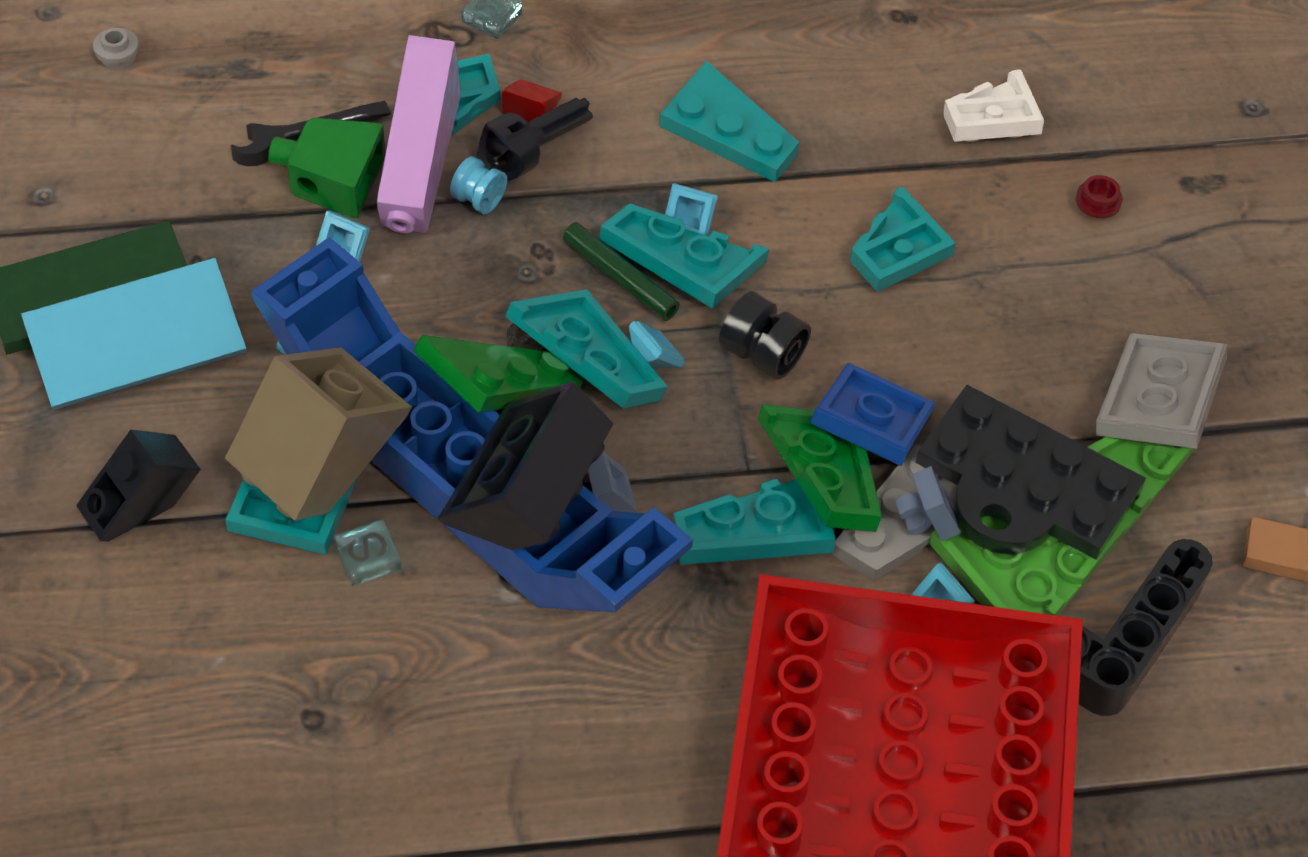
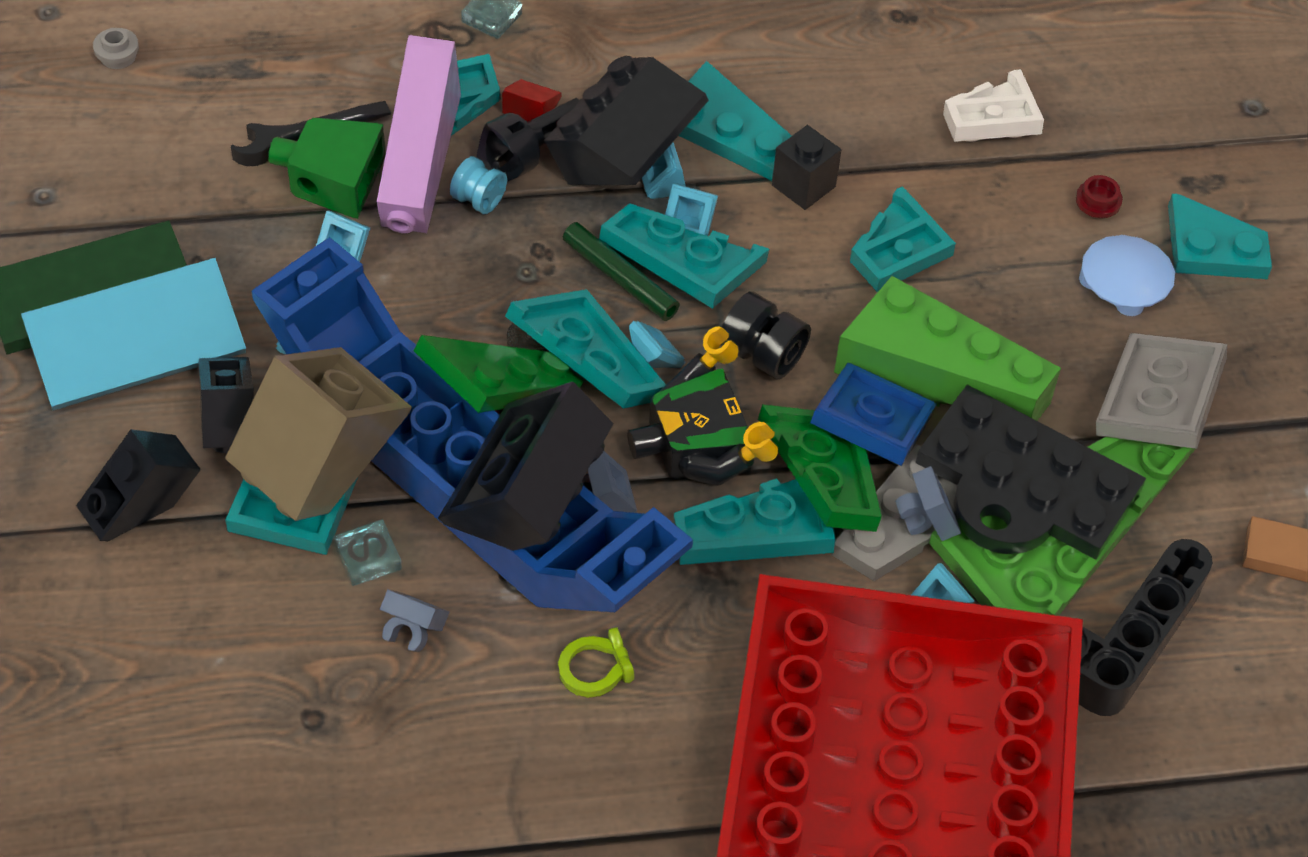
(224, 399): none -> black slope
(413, 613): none -> sand blue tile
(612, 645): none -> lime piece
(624, 123): none -> black slope
(663, 174): none -> medium azure slope
(700, 423): none -> torso
(806, 167): none -> black brick
(941, 351): none -> bright green wedge
(1127, 273): none -> light blue dish
(1215, 243): none -> teal wing

